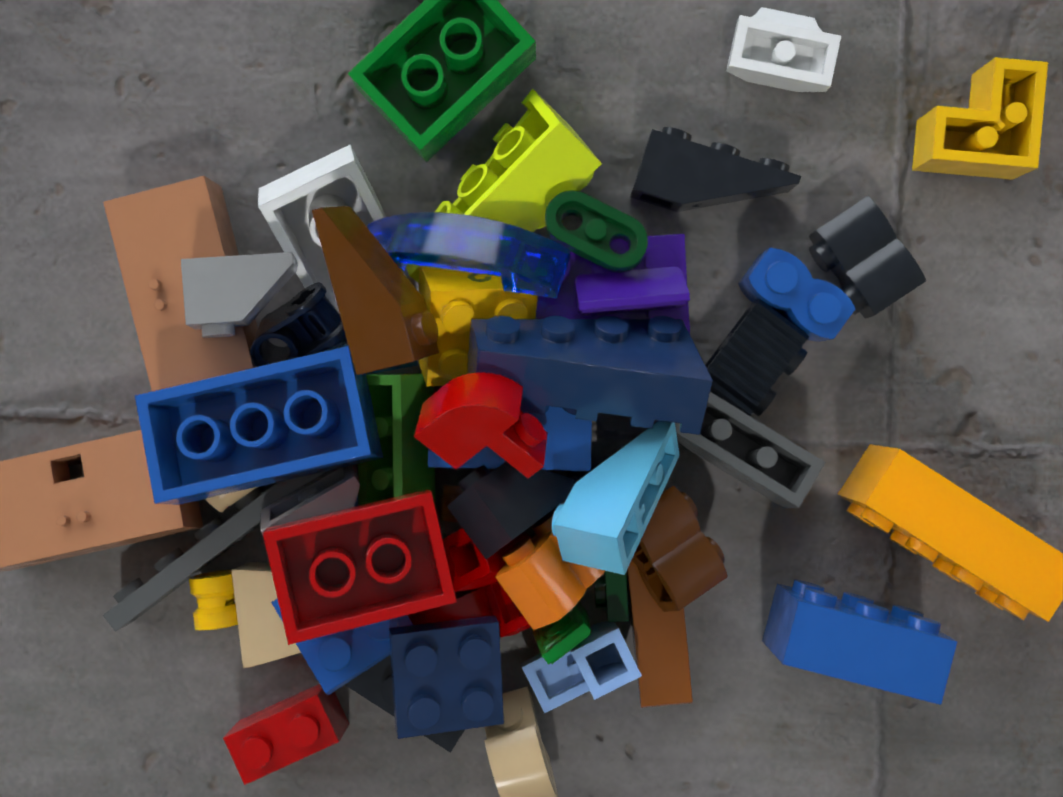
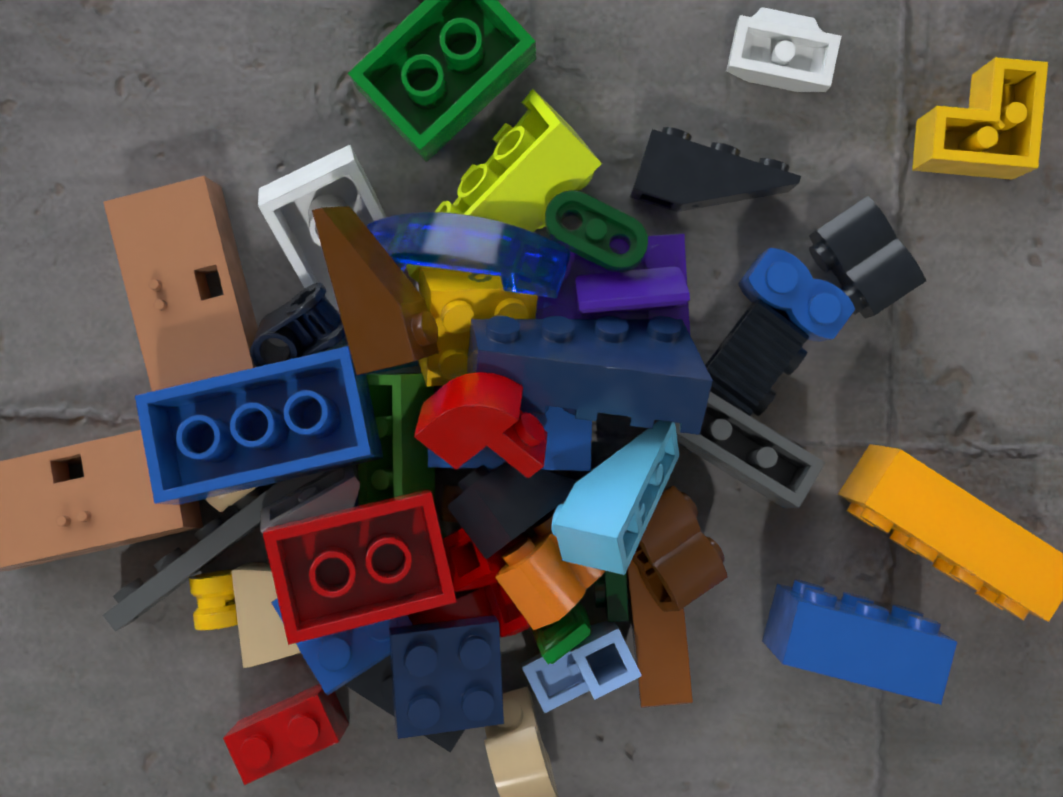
(231, 289): light grey slope -> none

